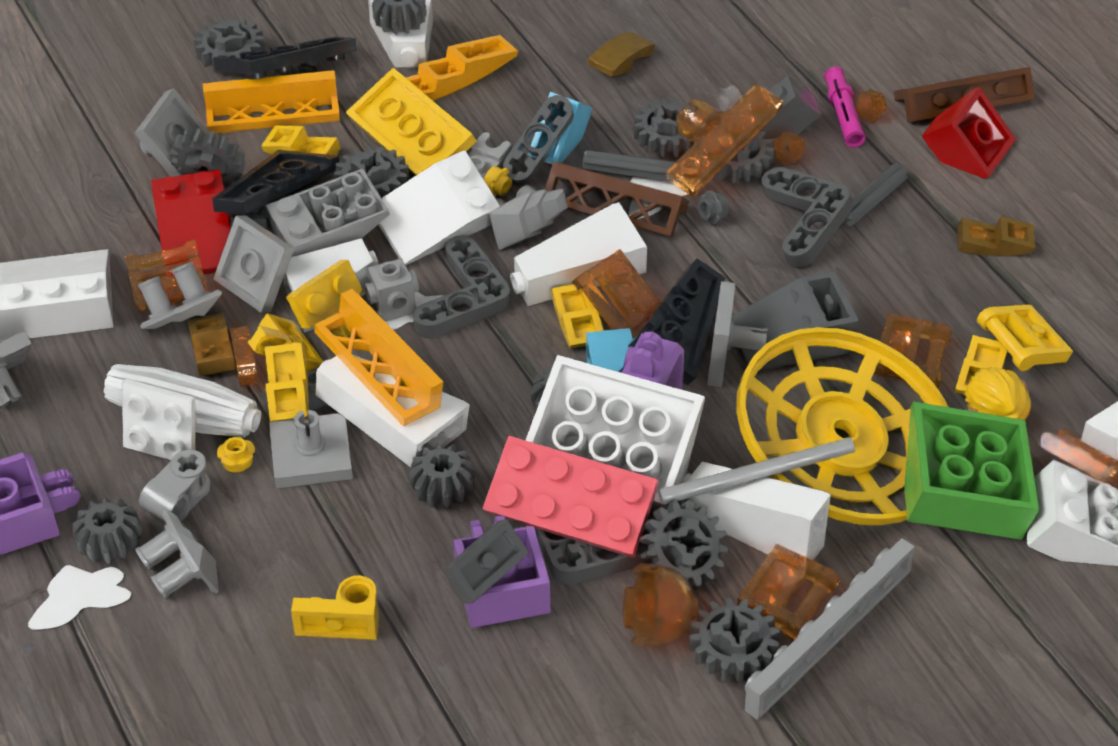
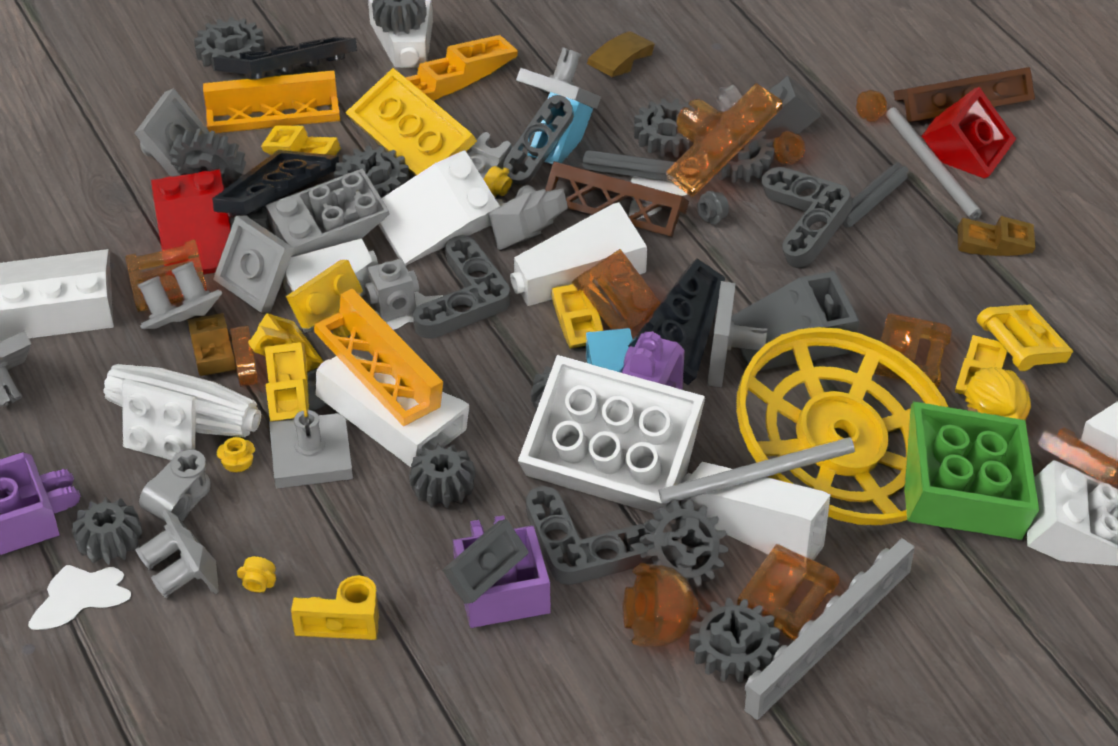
(257, 574): none -> yellow plate
(561, 81): none -> light grey tile
(571, 496): coral plate -> none
(851, 129): dark pink pin -> none
(934, 164): none -> light grey piece

